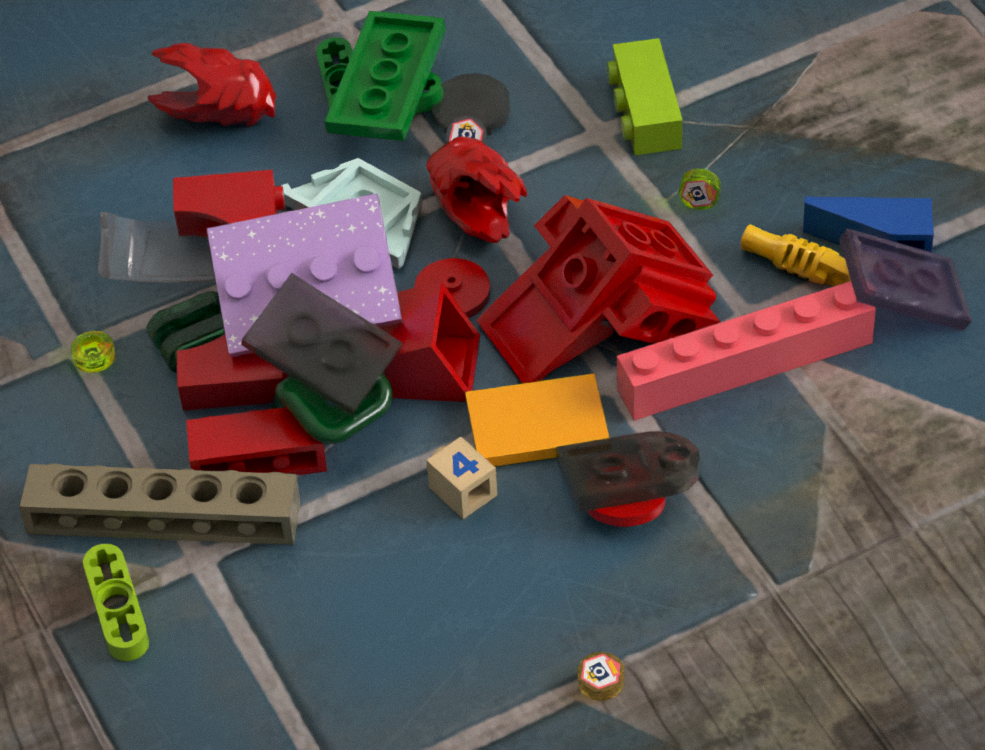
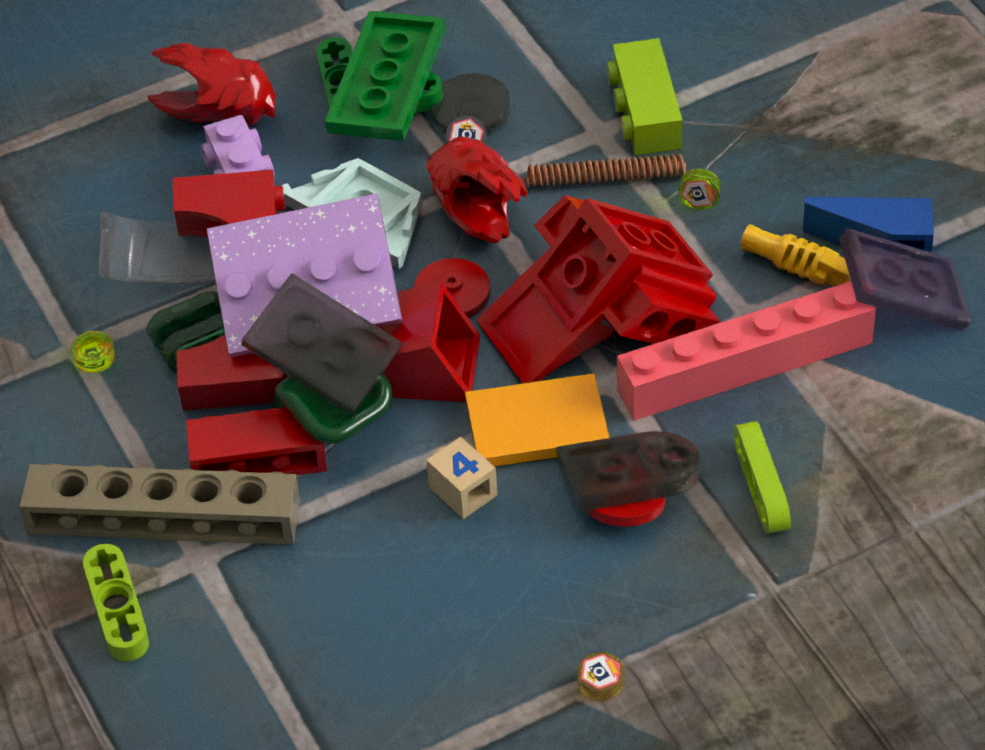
(233, 147): none -> lavender brick
(606, 167): none -> nougat piece
(761, 477): none -> lime beam

